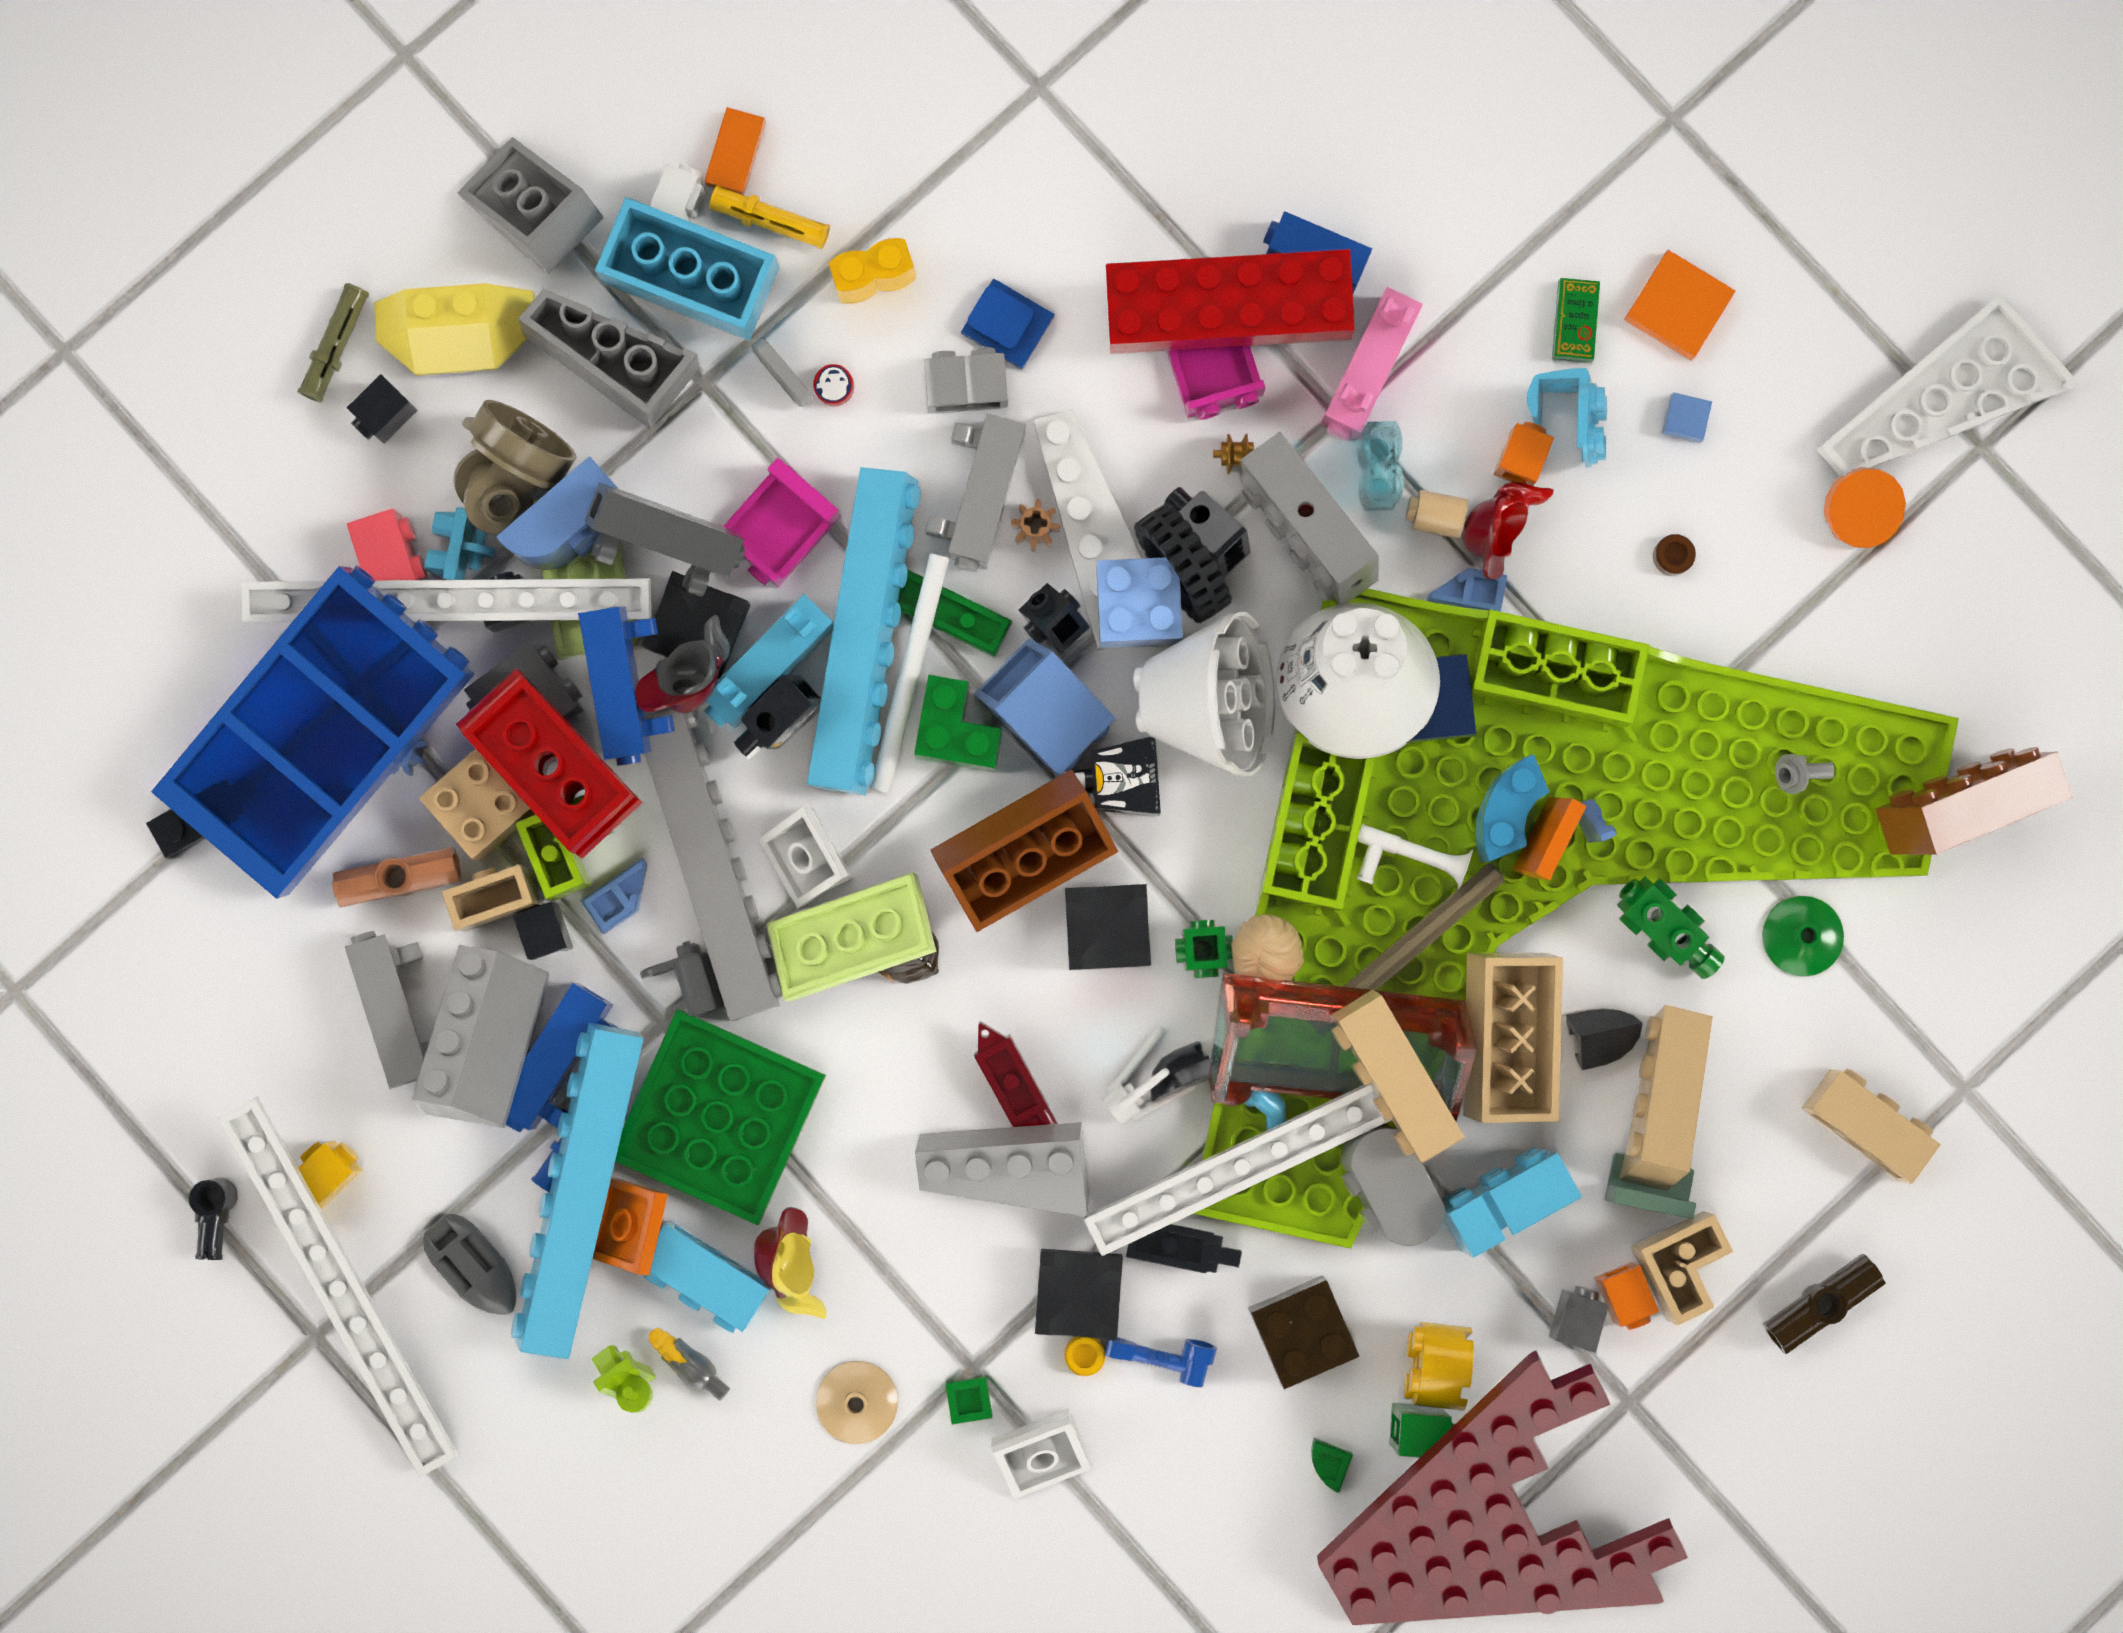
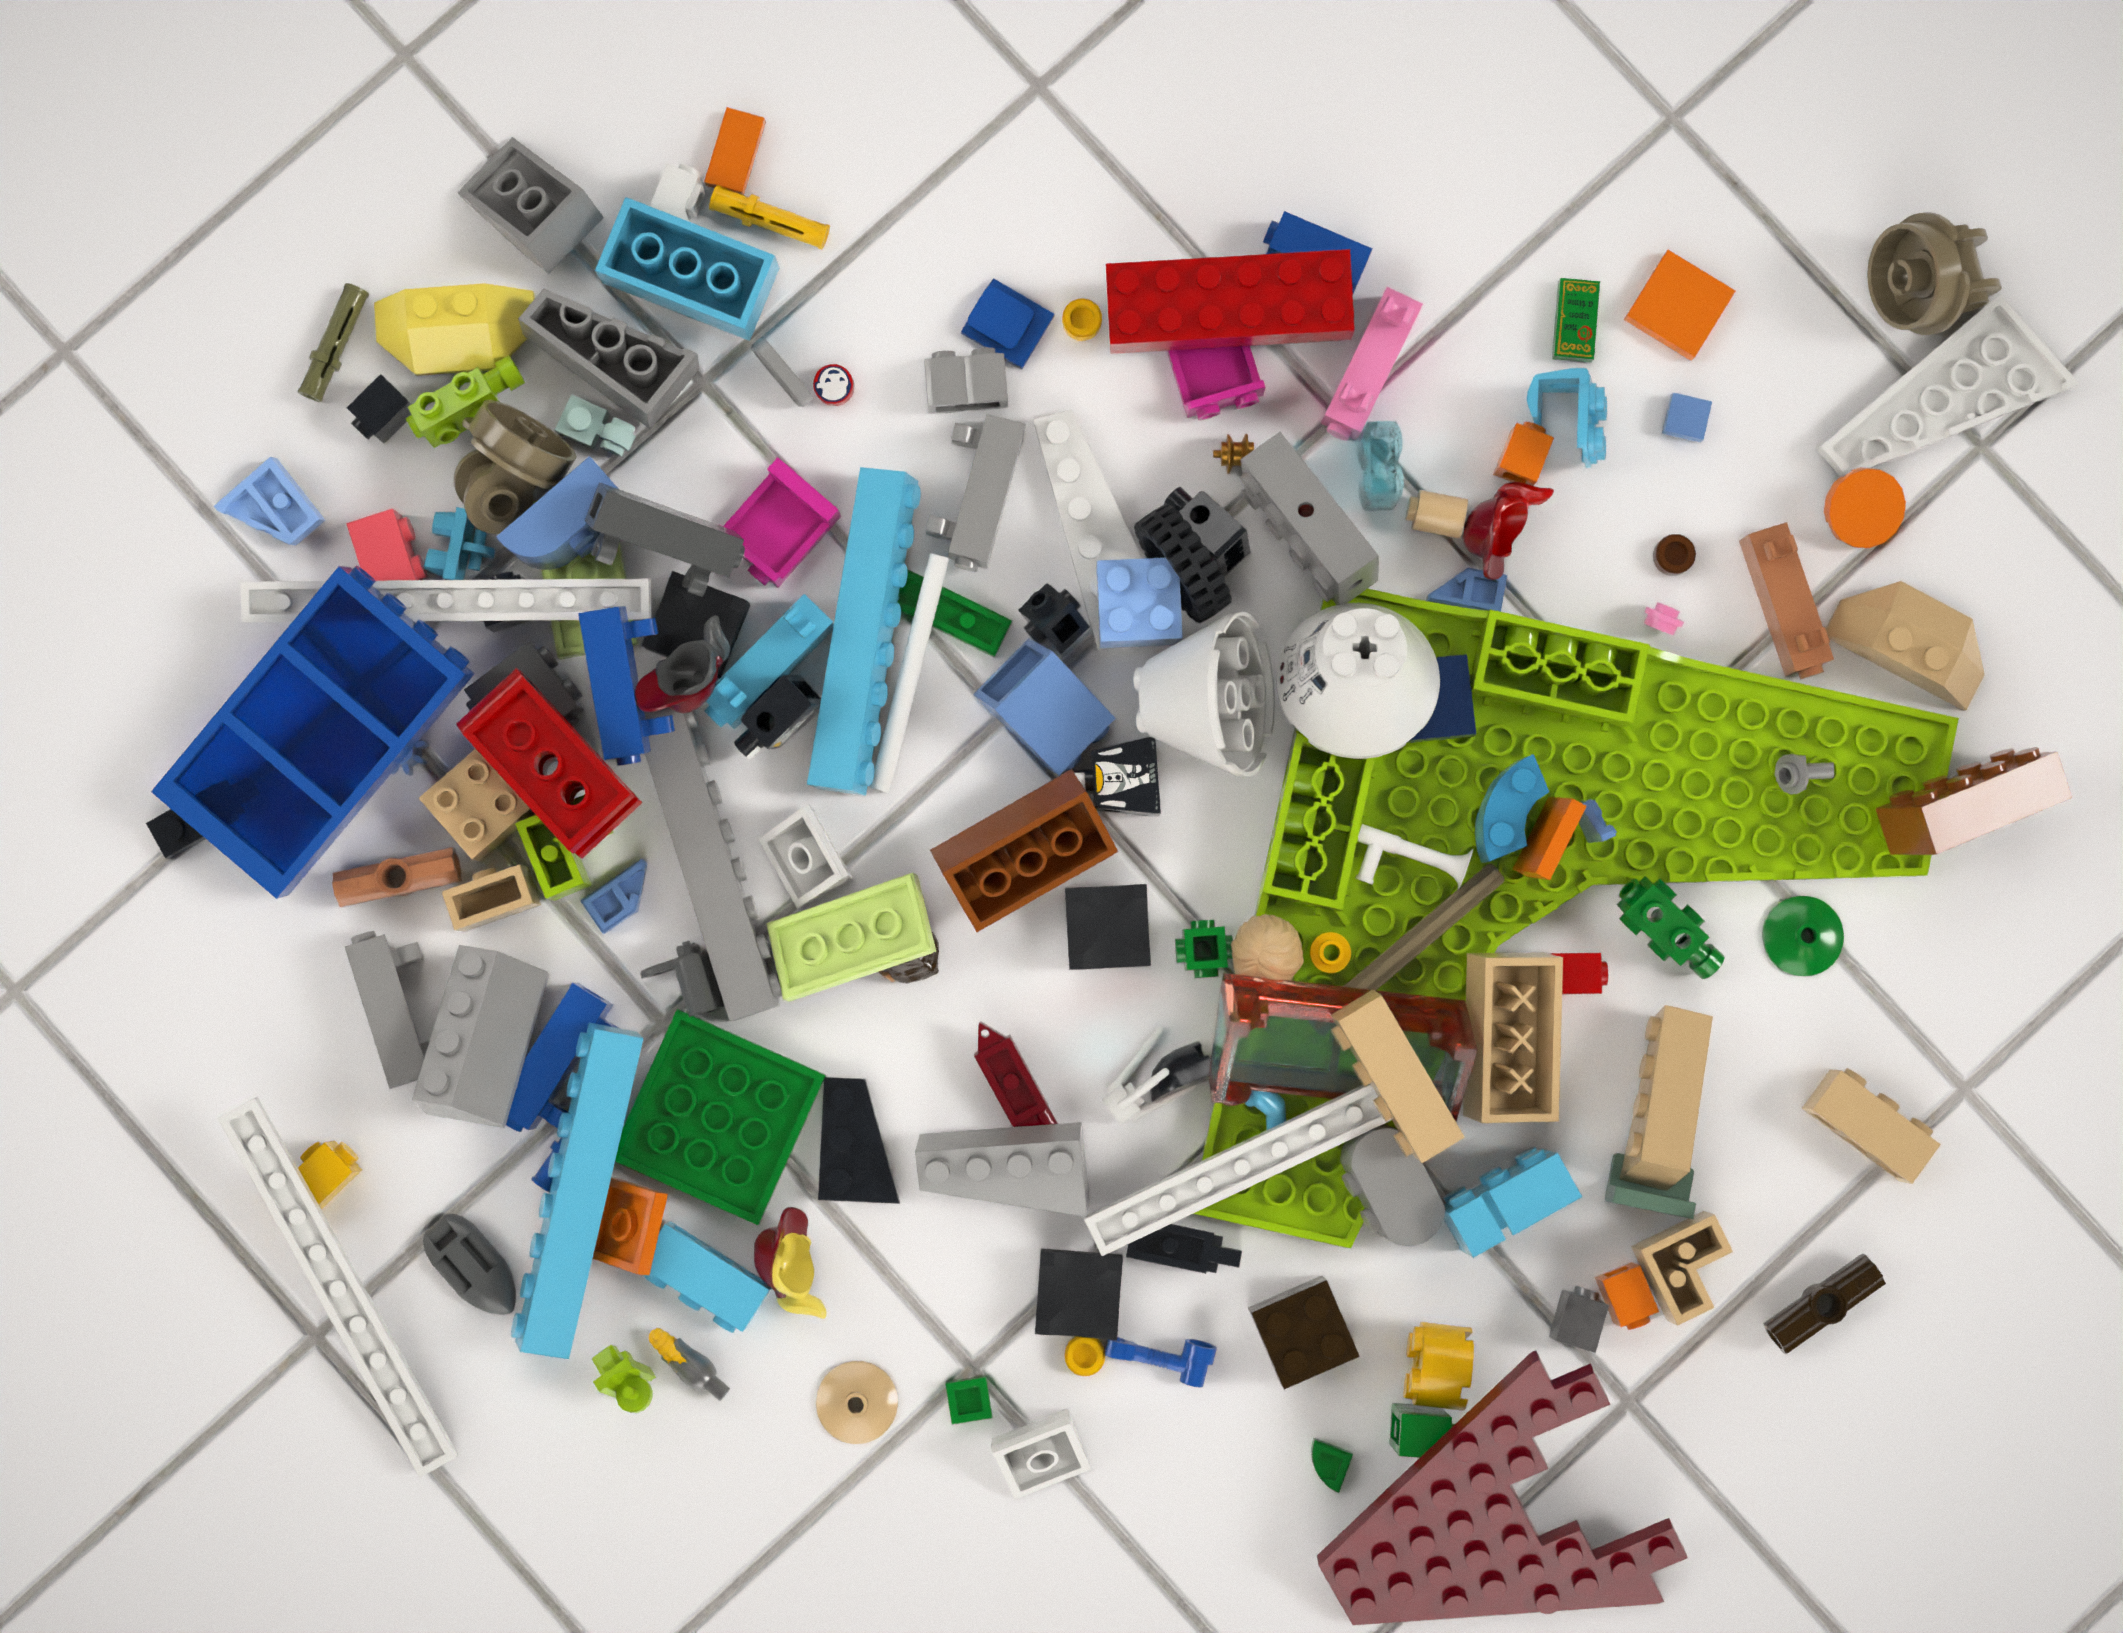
(211, 1219): black pin -> none
(272, 504): none -> light blue wing
(452, 405): none -> lime brick
(542, 931): black panel -> none
(586, 423): none -> light aqua plate
(851, 1146): none -> black wing
(882, 268): yellow brick -> none
(945, 735): green brick -> none
(1027, 518): medium nougat gear -> none
(1082, 319): none -> yellow tile
(1317, 955): none -> yellow plate
(1583, 973): none -> red brick
(1603, 1035): black brick -> none
(1663, 618): none -> bright pink plate
(1786, 601): none -> nougat brick
(1912, 639): none -> tan wedge
(1928, 273): none -> dark tan piece

